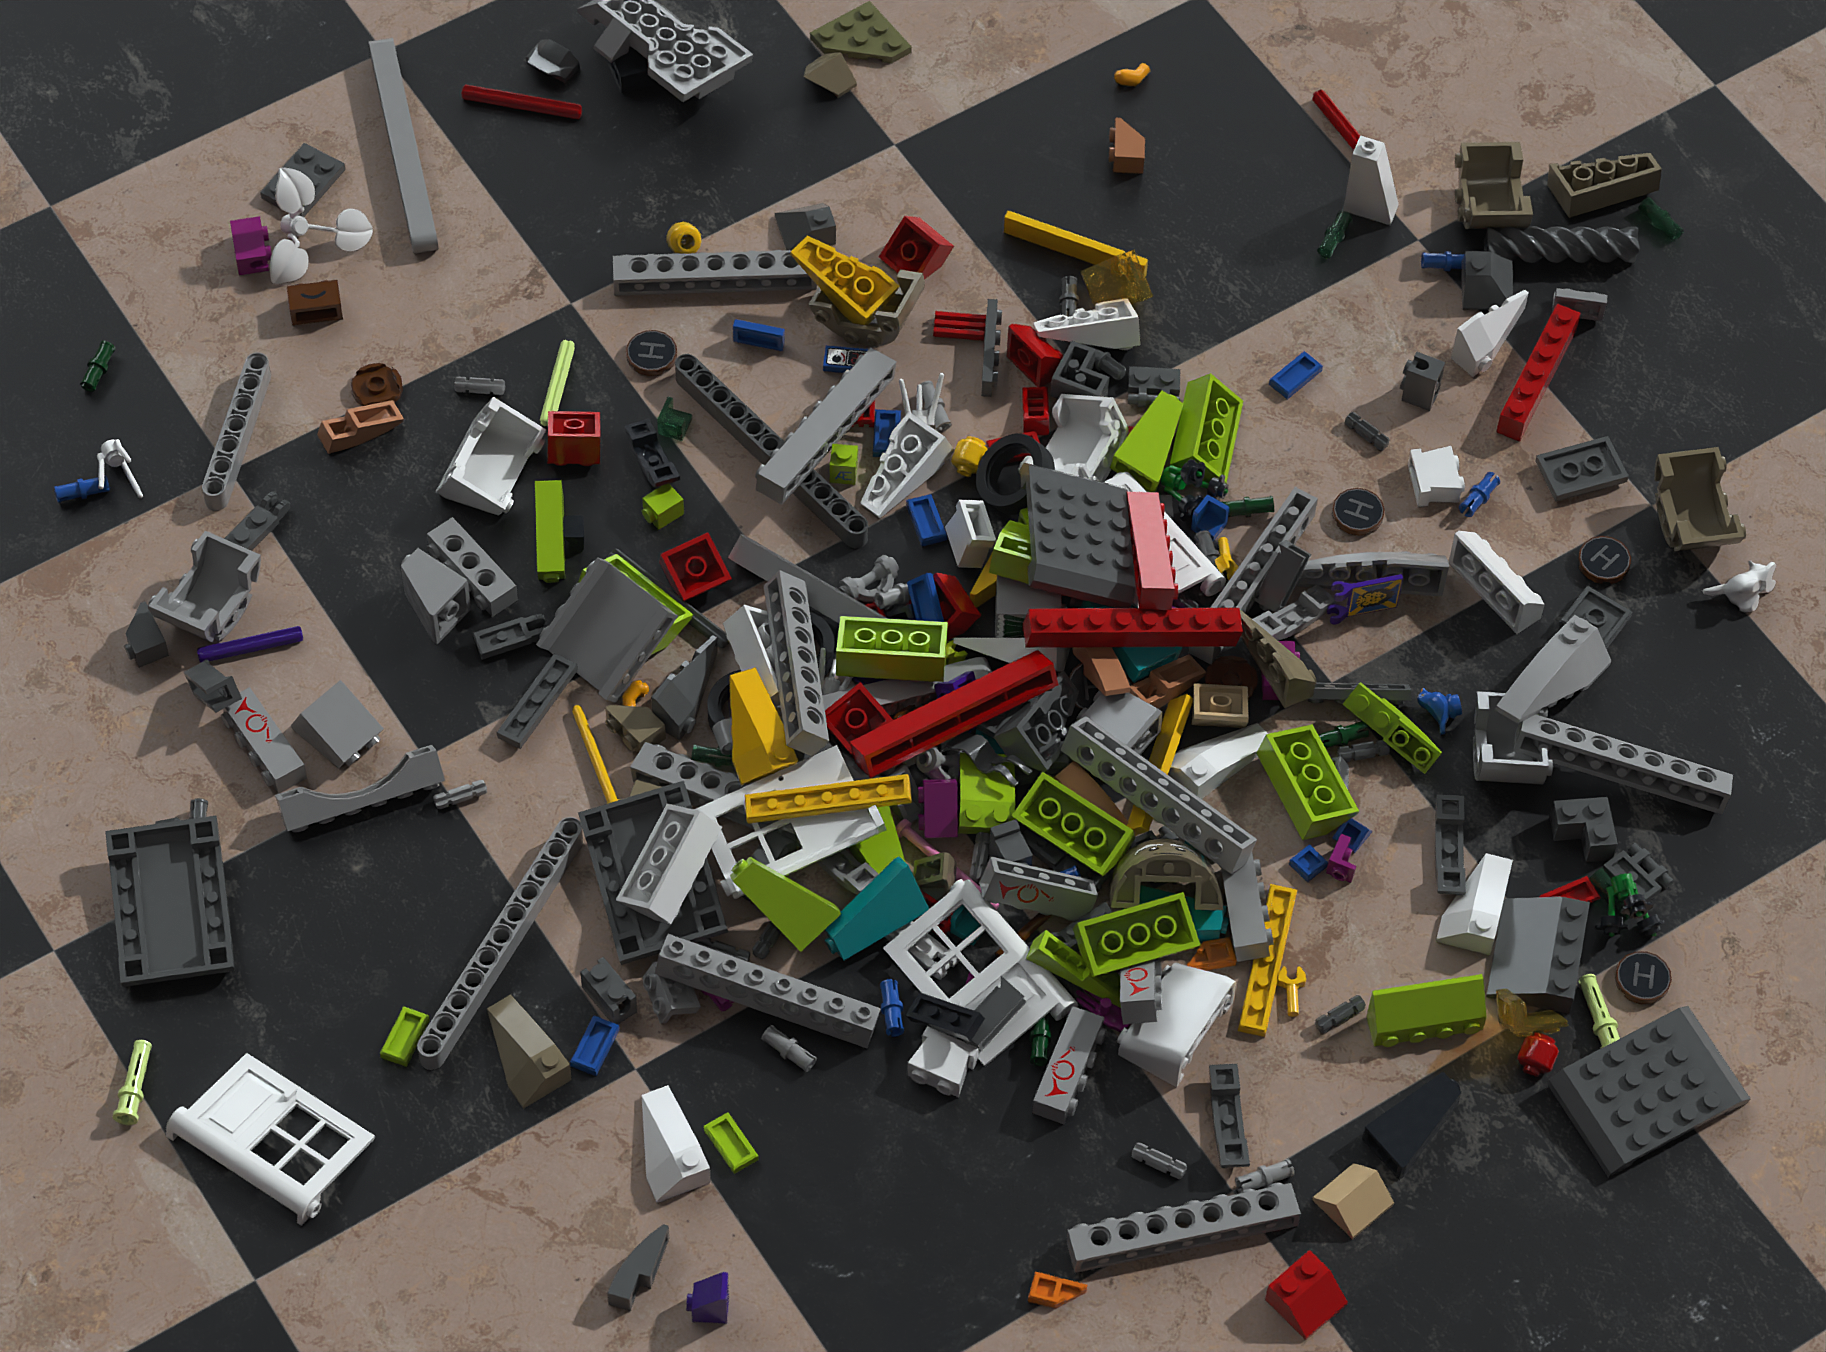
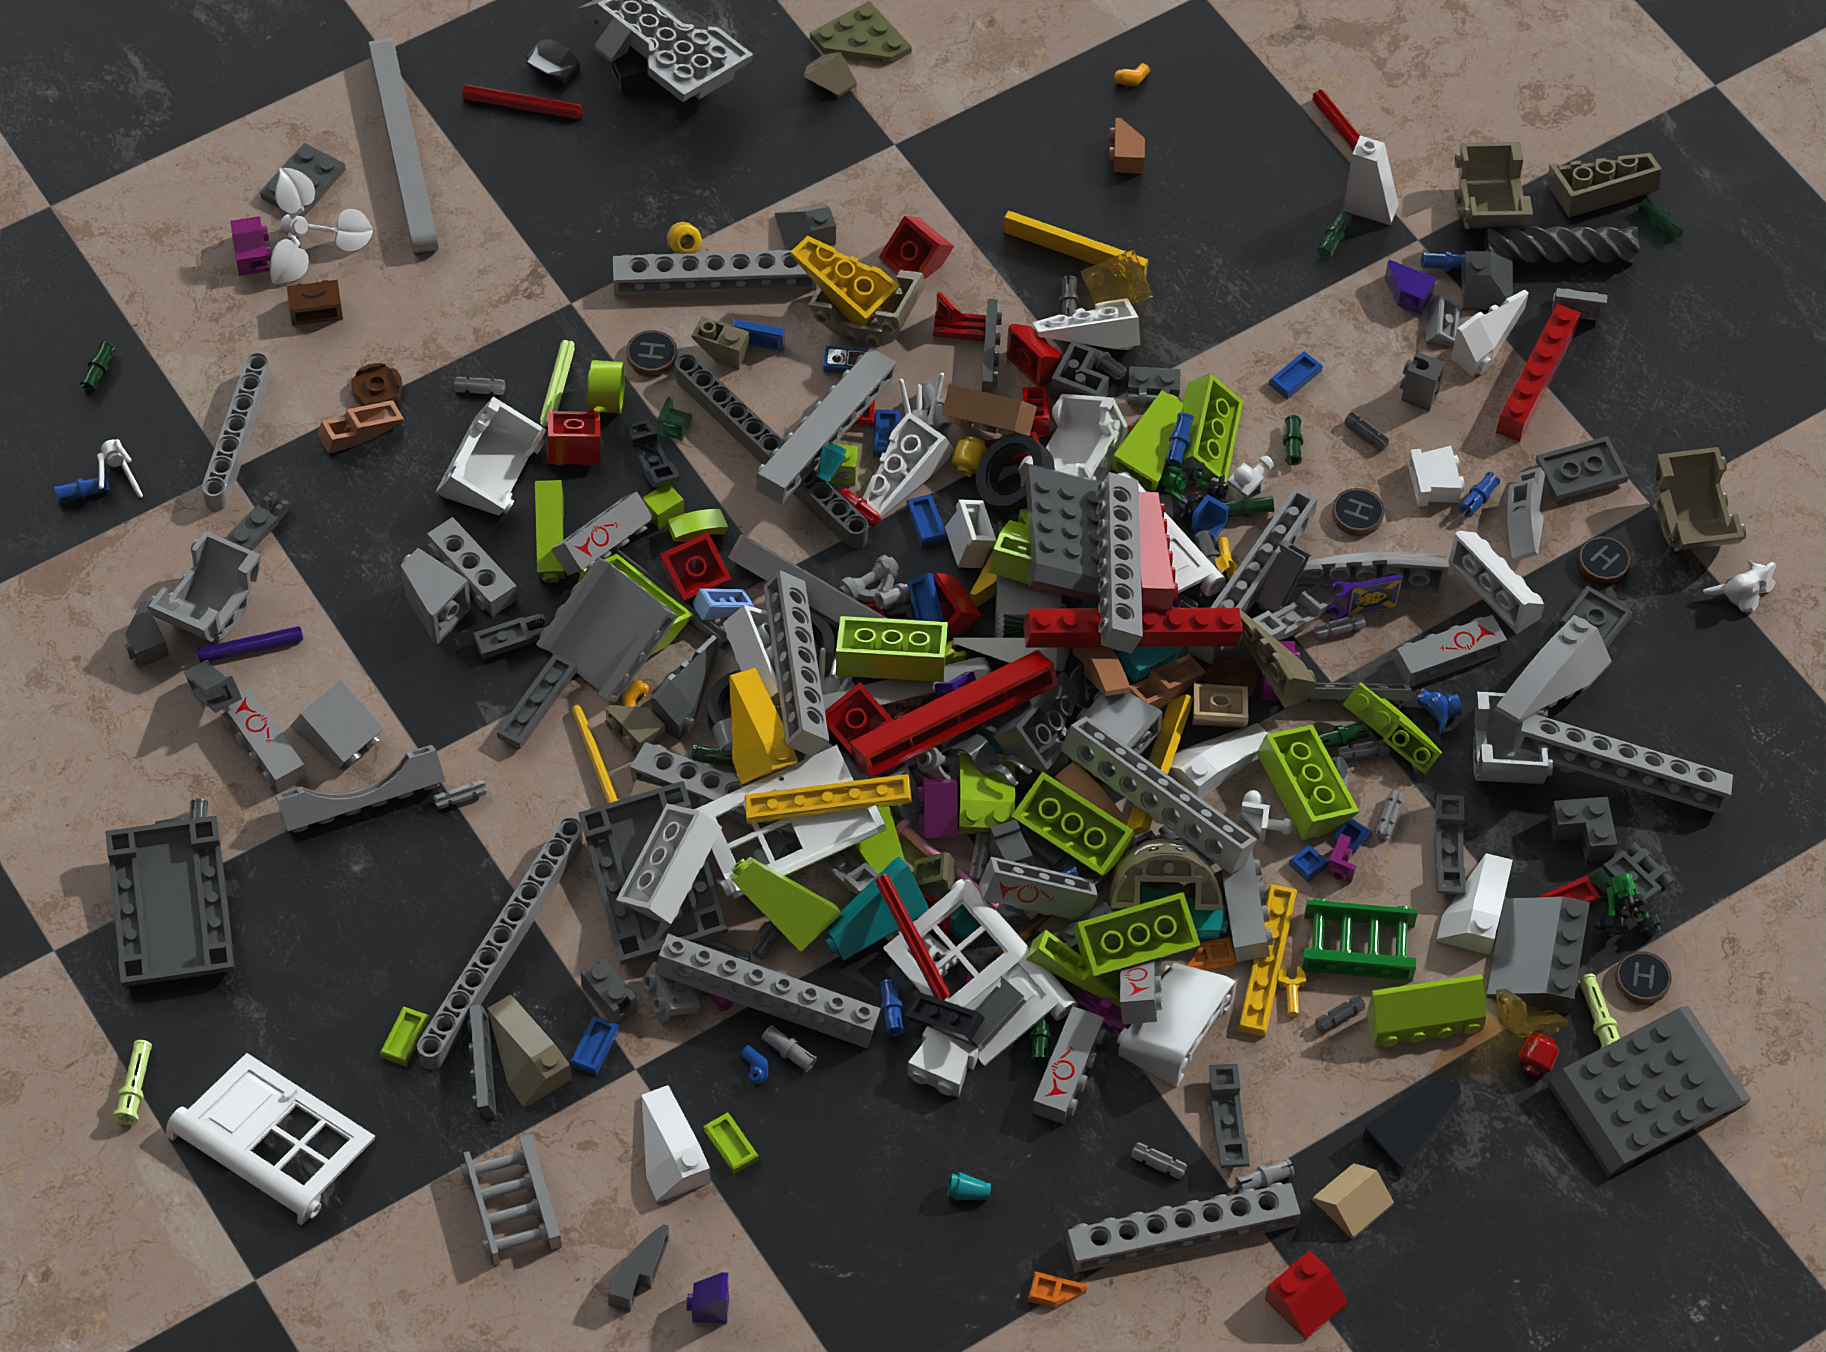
(481, 1052): none -> dark grey plate
(531, 1181): none -> light grey fence
(603, 533): none -> light grey brick
(606, 386): none -> lime piece
(693, 524): none -> lime slope
(712, 602): none -> light blue slope
(722, 341): none -> dark tan slope
(759, 1065): none -> blue arm
(830, 461): none -> teal cone
(860, 505): none -> red axle
(912, 937): none -> red axle
(948, 309): none -> red slope
(967, 1188): none -> teal cone
(988, 411): none -> medium nougat brick
(1119, 563): none -> light grey brick
(1179, 439): none -> blue pin
(1248, 479): none -> white piece
(1257, 816): none -> white piece
(1293, 440): none -> dark green pin
(1339, 626): none -> light grey axle
(1359, 964): none -> green fence
(1390, 814): none -> light grey axle
(1409, 286): none -> dark purple slope
(1442, 321): none -> light grey slope
(1450, 650): none -> light grey brick
(1523, 513): none -> light grey slope

